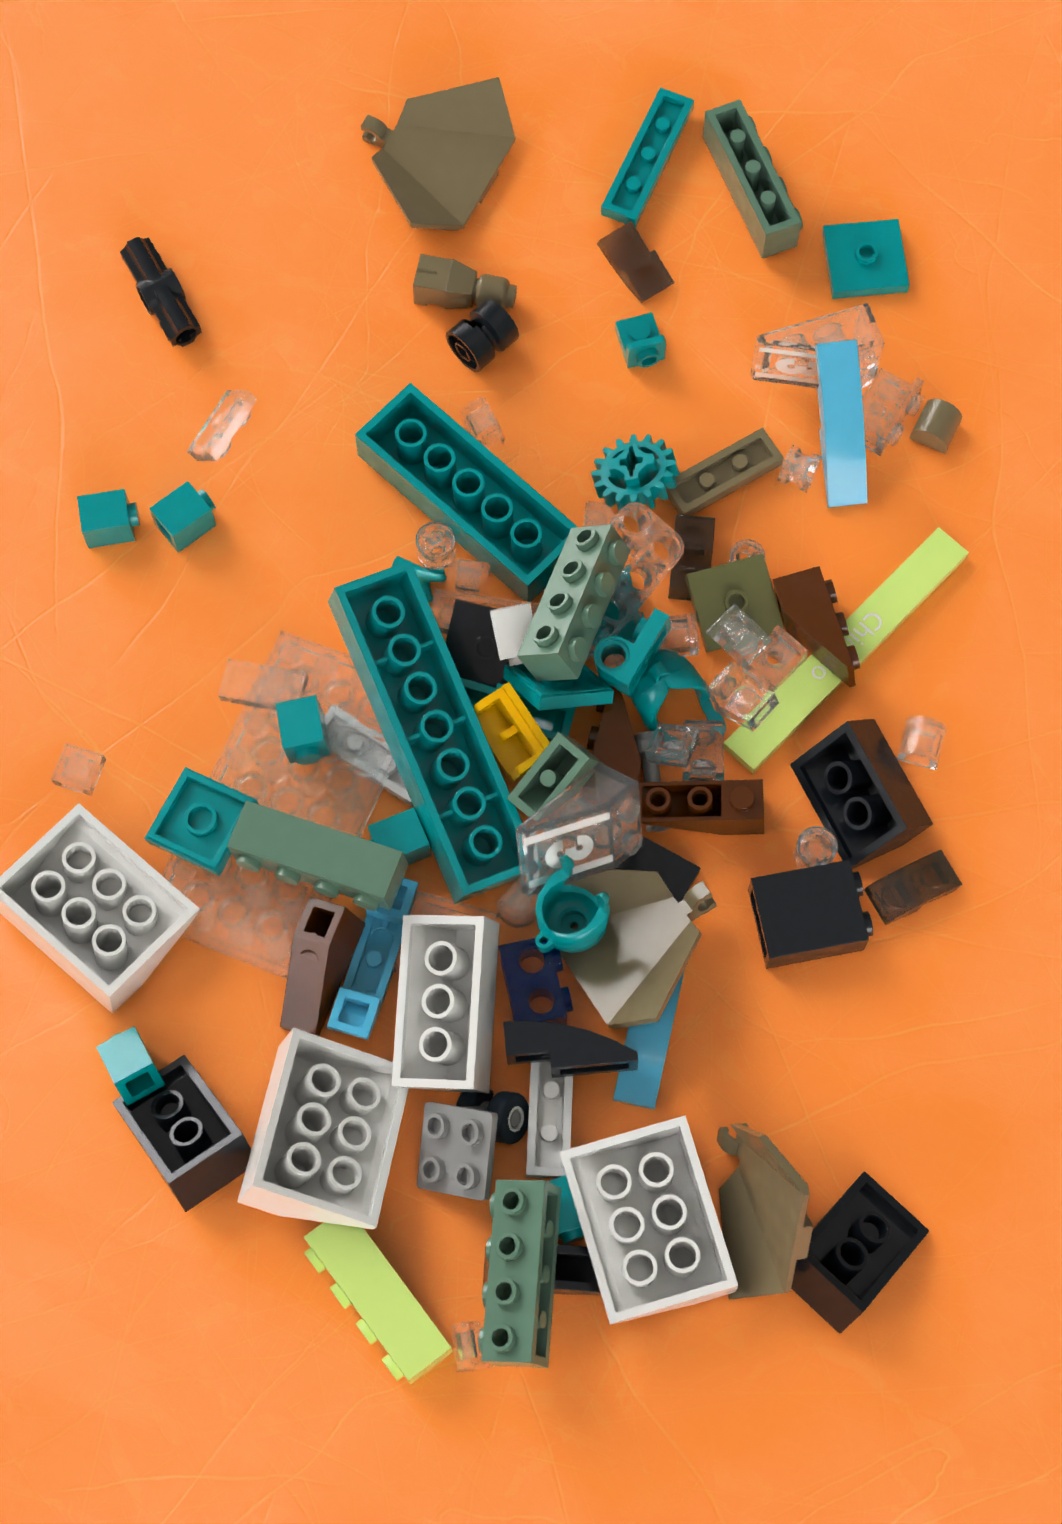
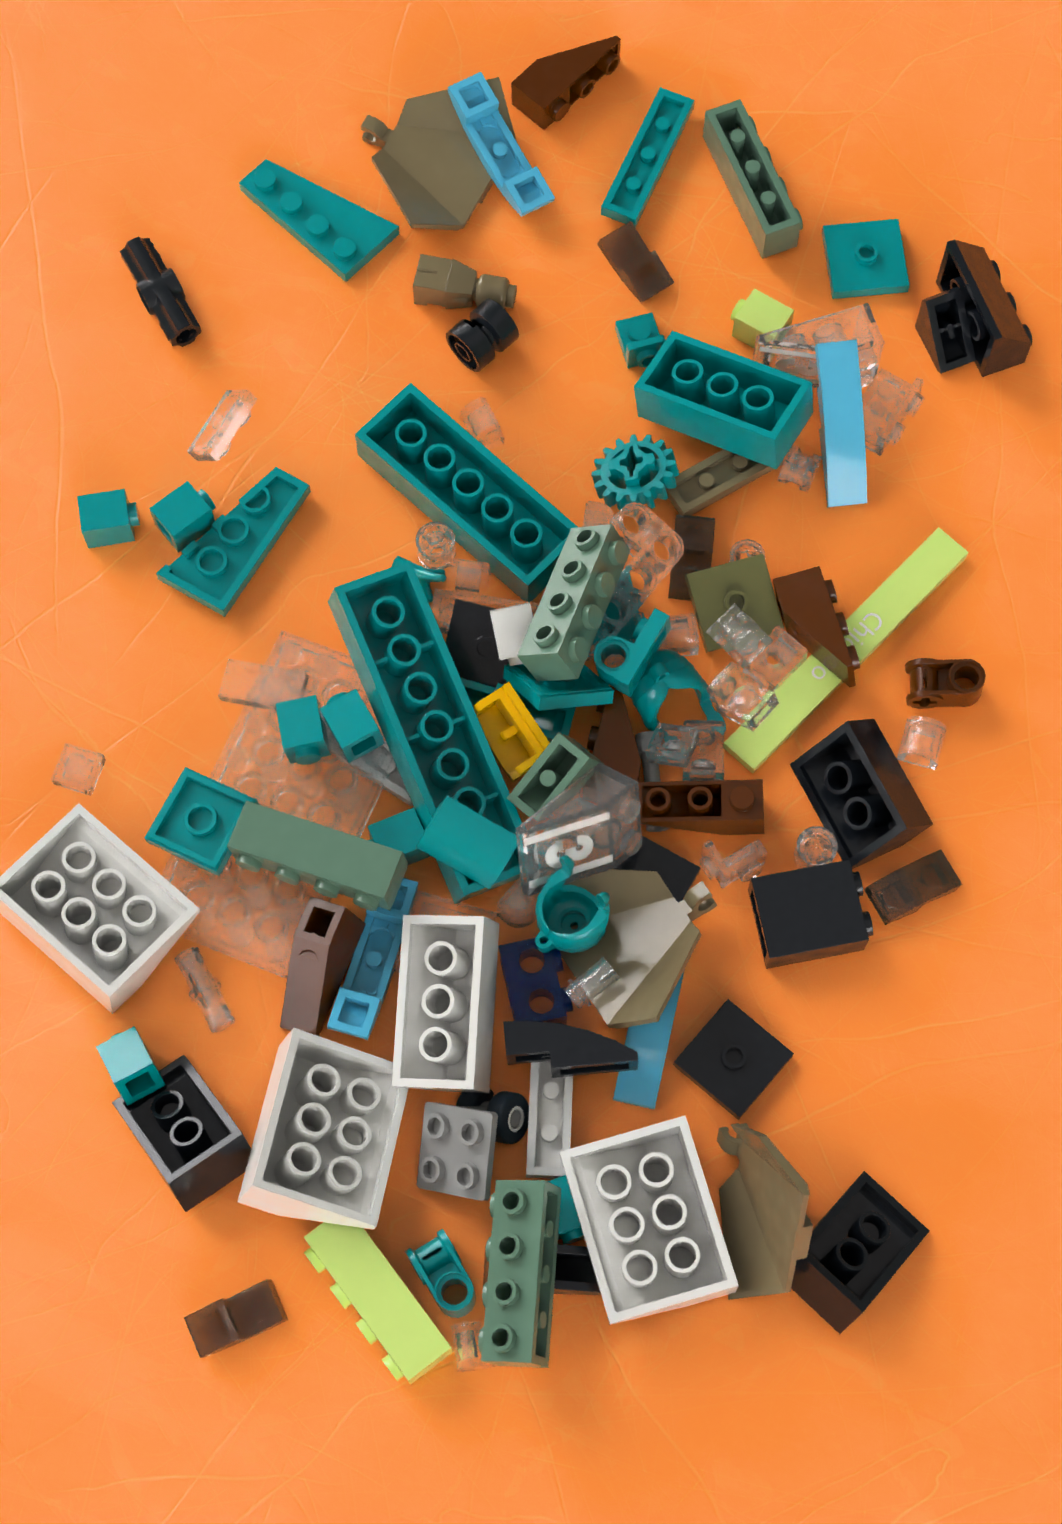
(204, 989): none -> clear pin
(231, 552): none -> teal wing
(235, 1318): none -> clear smoke slope
(323, 222): none -> teal wing
(351, 725): none -> teal brick
(439, 1268): none -> teal piece
(468, 842): none -> teal brick
(497, 147): none -> medium azure slope
(560, 79): none -> reddish brown slope
(591, 983): none -> clear pin
(724, 399): none -> teal brick
(733, 1059): none -> black plate
(740, 865): none -> clear bracket
(758, 316): none -> yellowish green brick
(937, 425): dark tan brick -> none
(940, 682): none -> reddish brown piece
(946, 330): none -> black slope
(991, 312): none -> slope

